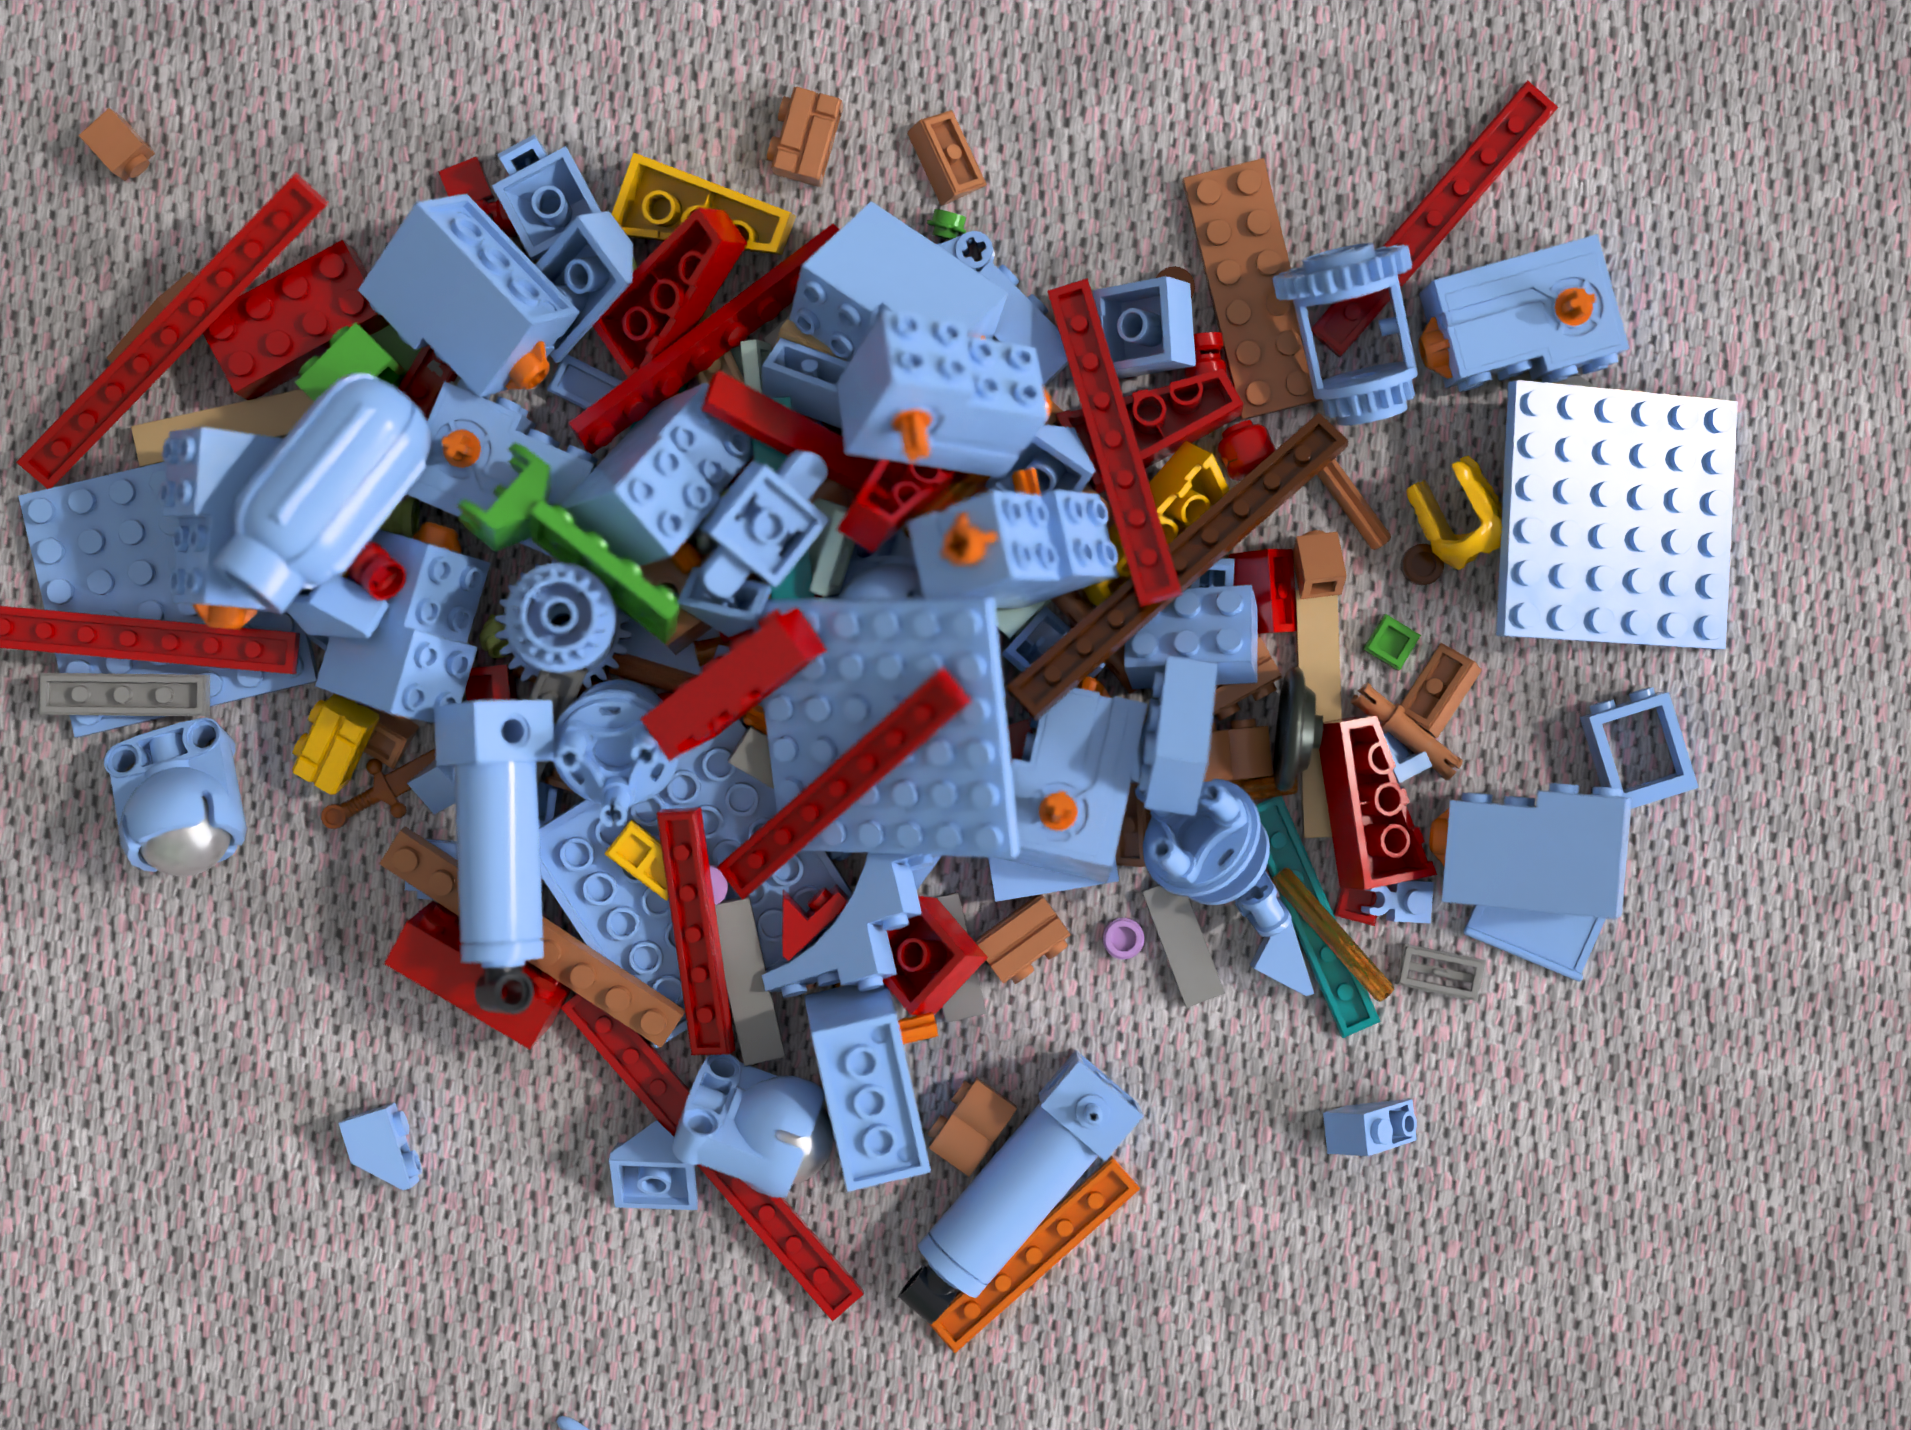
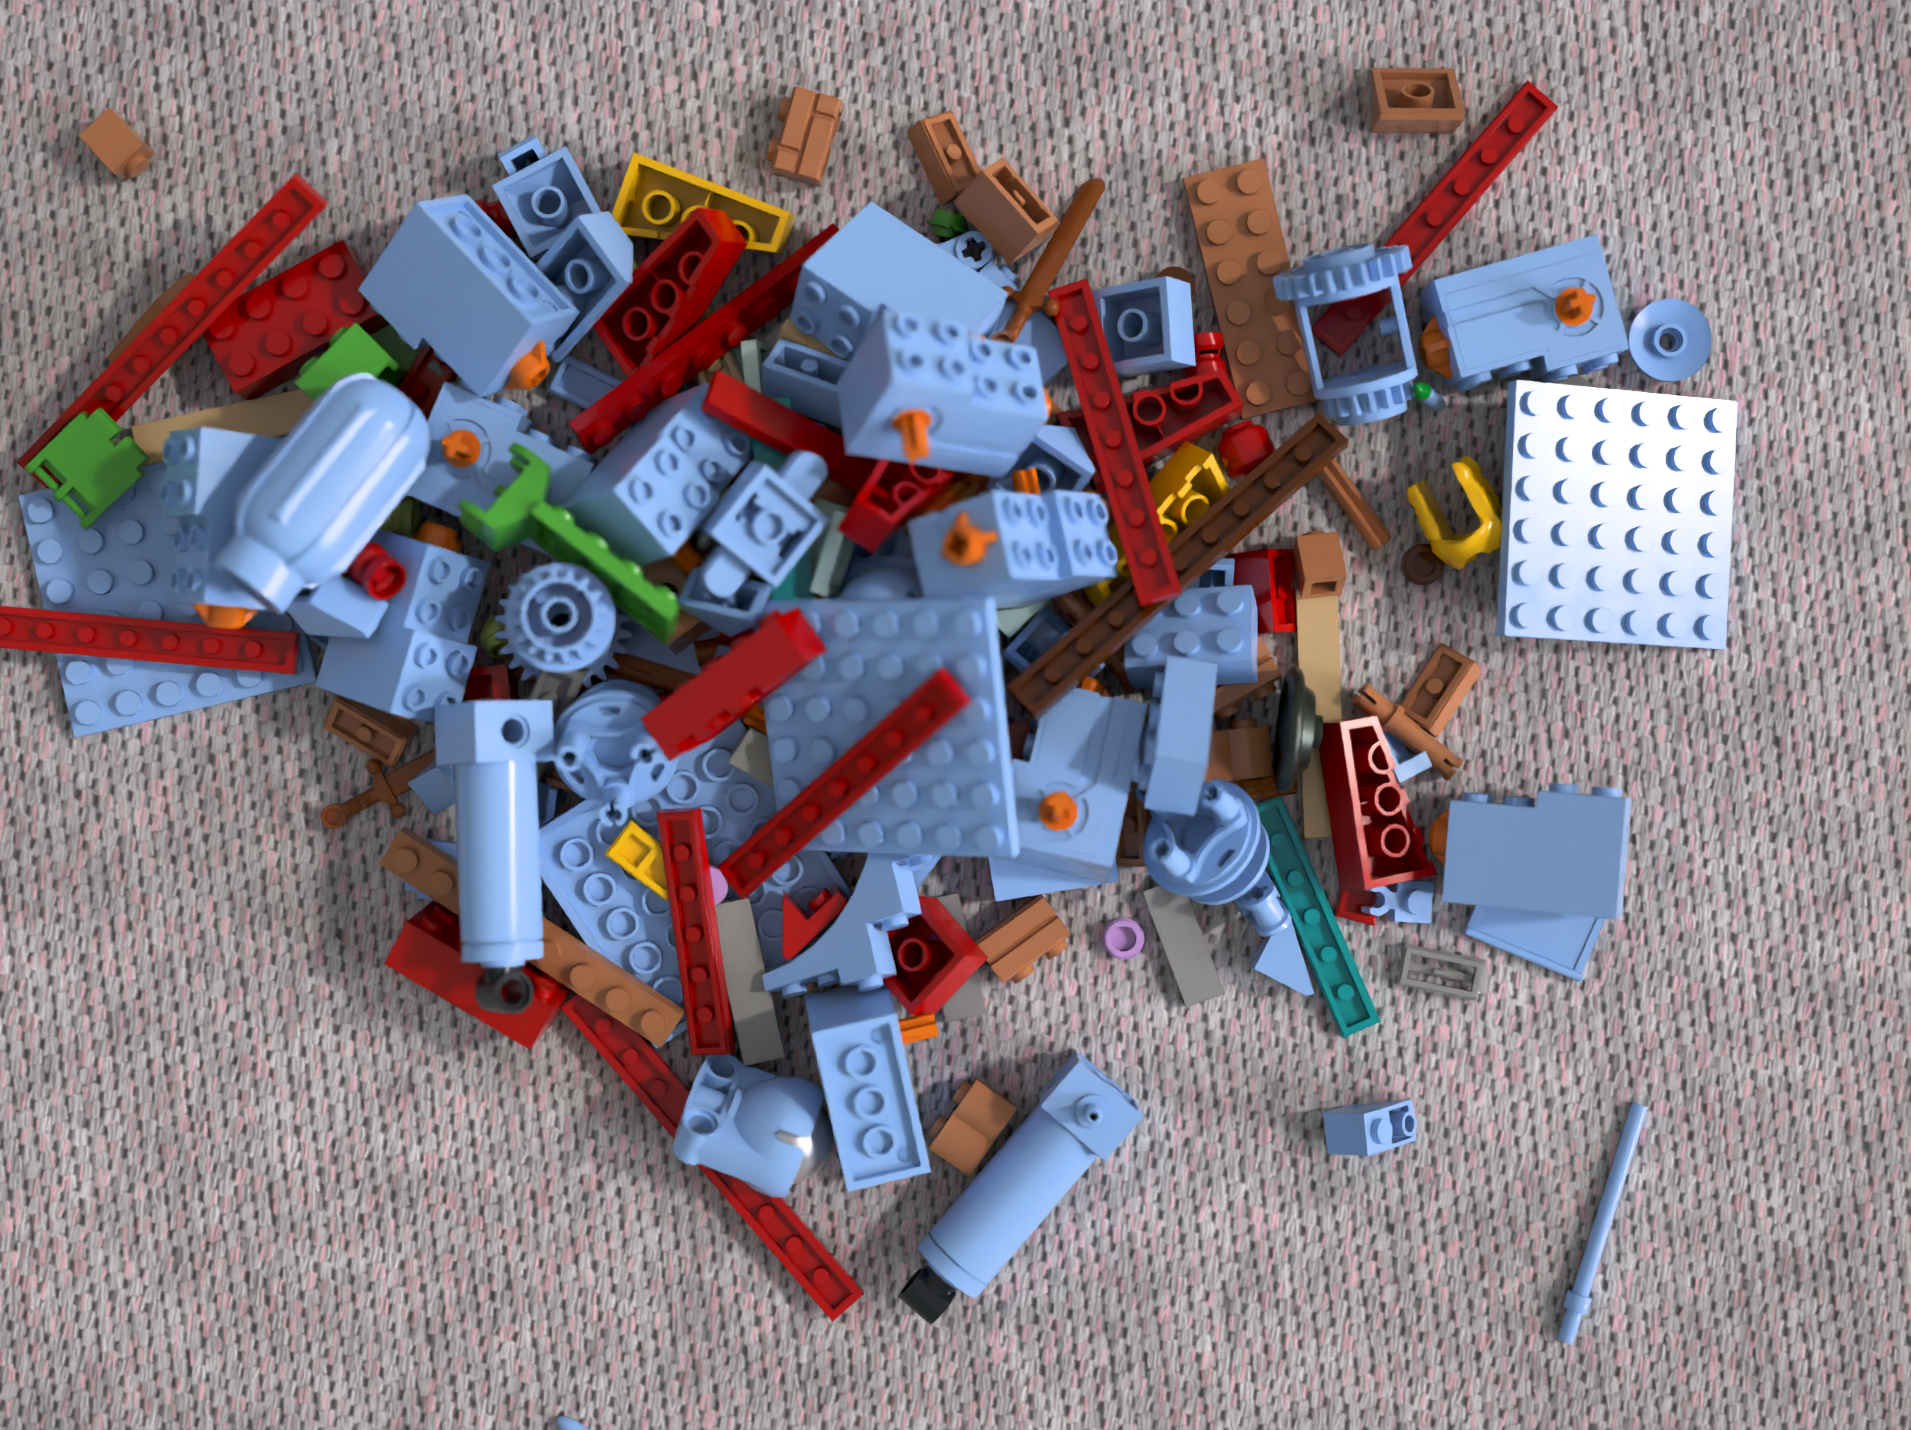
(90, 465): none -> bright green plate
(124, 694): light grey tile -> none
(179, 800): light blue piece -> none
(334, 742): yellow brick -> none
(379, 1145): light blue slope -> none
(468, 179): red tile -> none
(650, 1174): light blue slope -> none
(1006, 211): none -> nougat slope
(1030, 298): none -> dark orange sword
(1052, 1240): orange tile -> none
(1332, 934): clear orange axle -> none
(1391, 642): bright green tile -> none
(1415, 101): none -> nougat slope
(1424, 393): none -> piece
(1578, 1299): none -> light blue bar
(1654, 790): light blue window -> none
(1689, 336): none -> light blue dish

